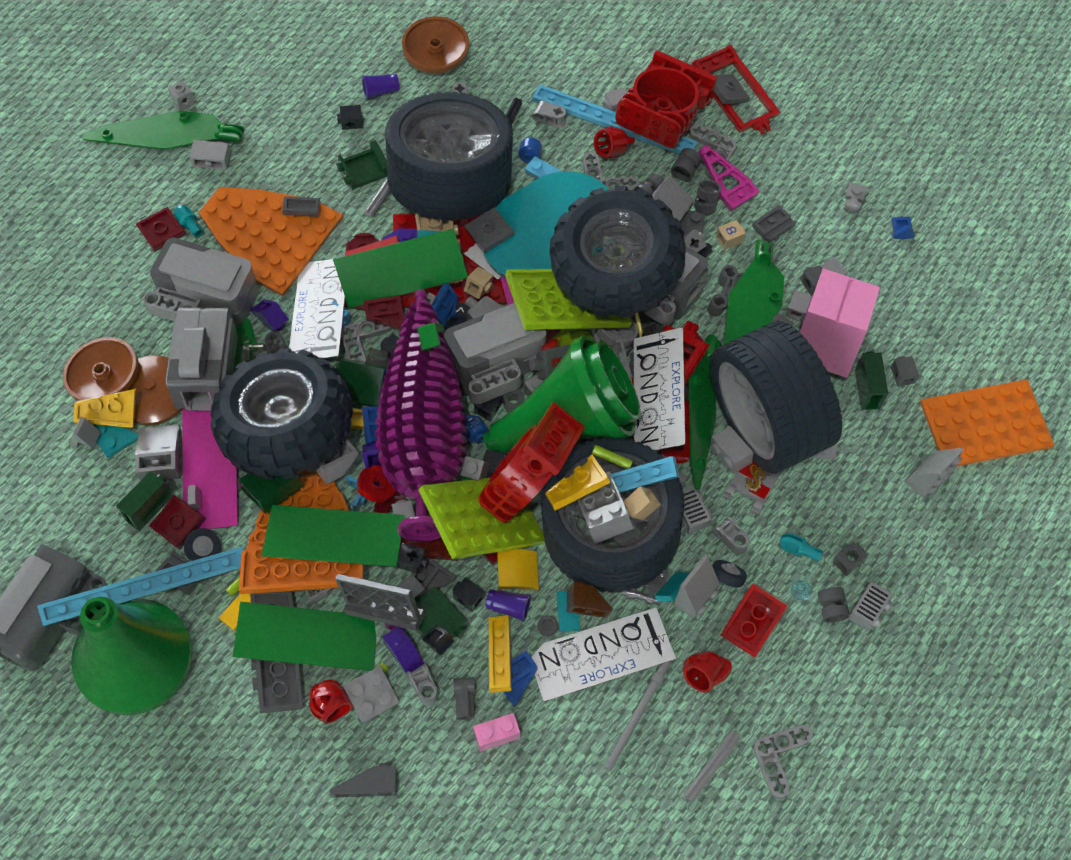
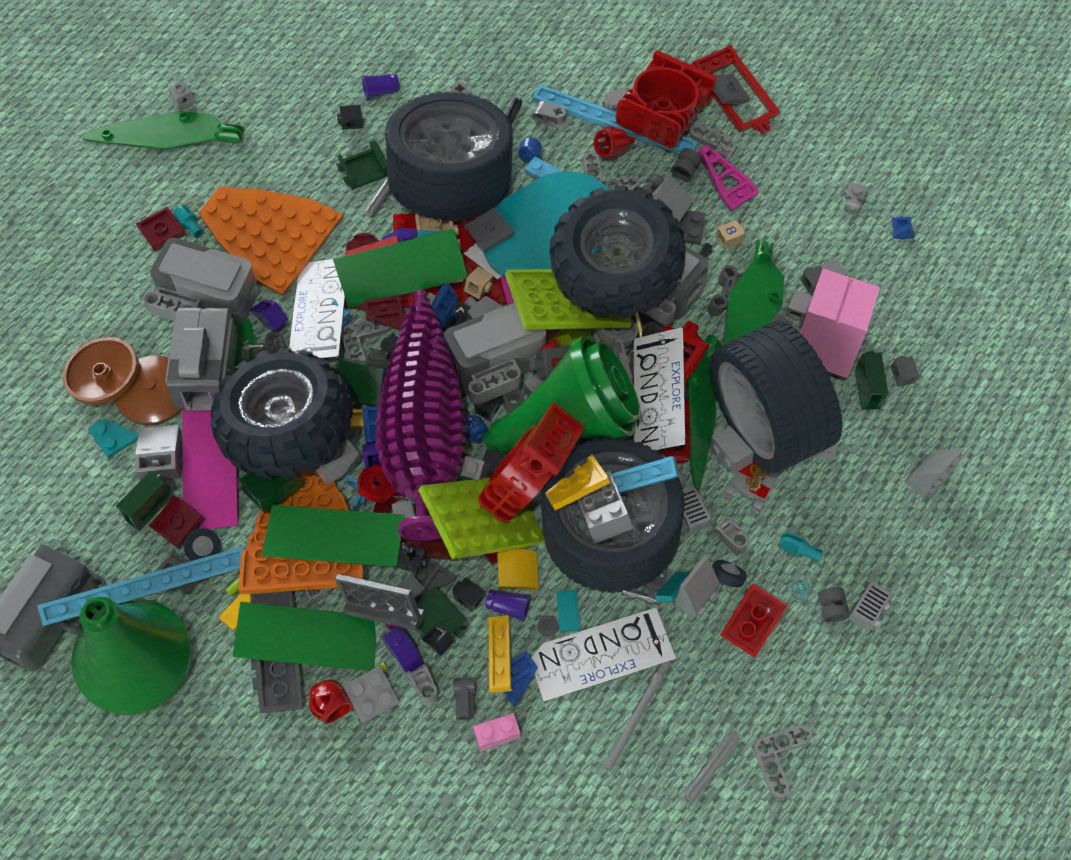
(85, 434): light grey slope -> none
(109, 410): yellow wing -> none
(195, 497): tile -> none
(210, 154): light grey brick -> none
(301, 206): dark grey tile -> none
(374, 781): dark grey slope -> none
(430, 336): green panel -> none
(435, 44): dark orange dish -> none
(586, 600): reddish brown slope -> none
(612, 457): lime piece -> none
(641, 503): tan brick -> none
(699, 240): light grey brick -> none
(707, 196): dark grey wheel -> none
(708, 668): red helmet -> none
(773, 224): dark grey plate -> none
(846, 565): dark grey brick -> none
(988, 422): orange plate -> none

